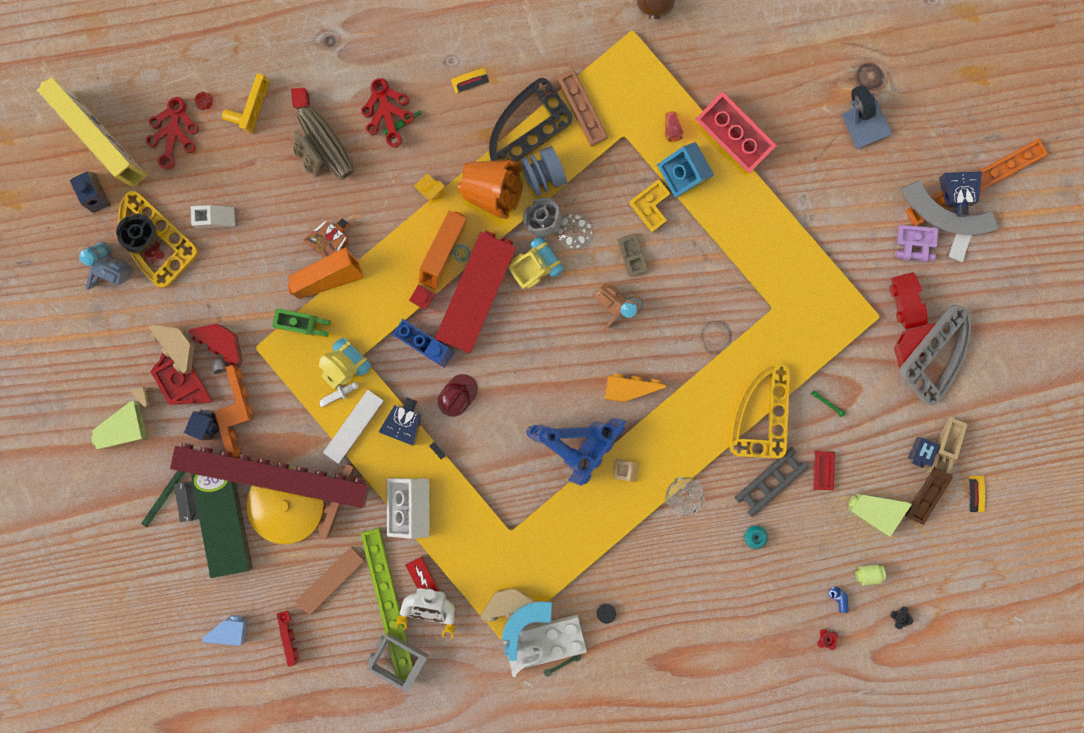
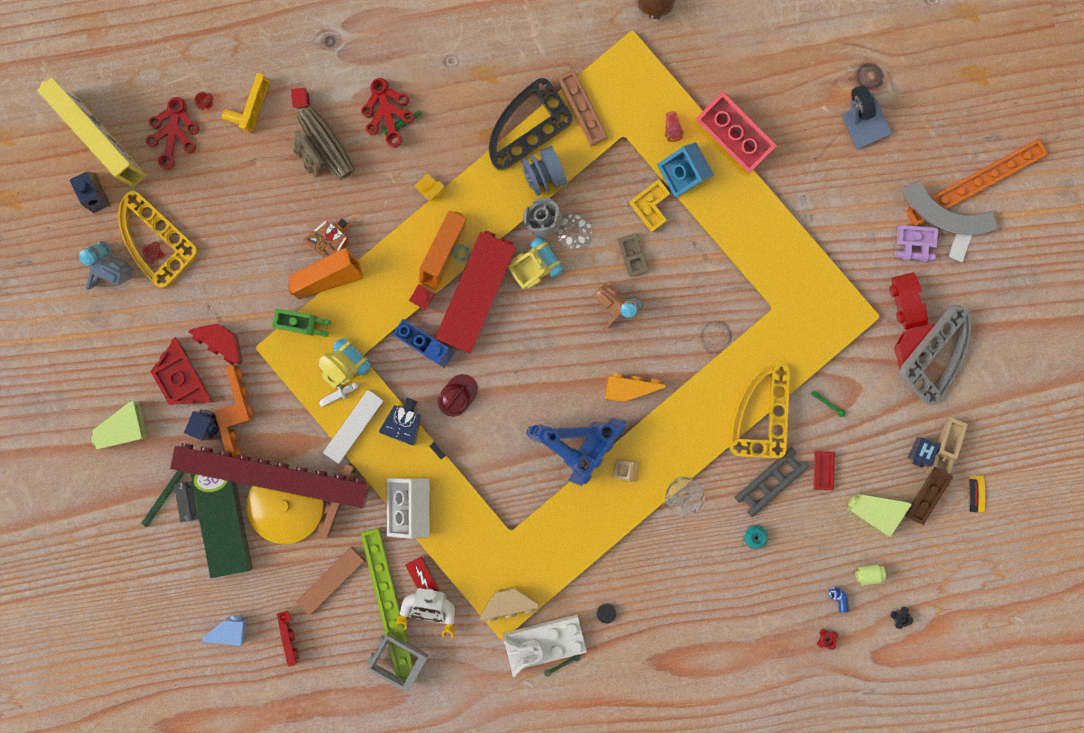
(136, 233): black cylinder -> none
(144, 396): tan slope -> none
(175, 345): tan slope -> none
(212, 216): white slope -> none
(218, 366): light grey hinge -> none
(469, 80): sticker -> none
(492, 186): orange cone -> none
(529, 613): medium azure arch -> none
(961, 190): dark blue torso -> none

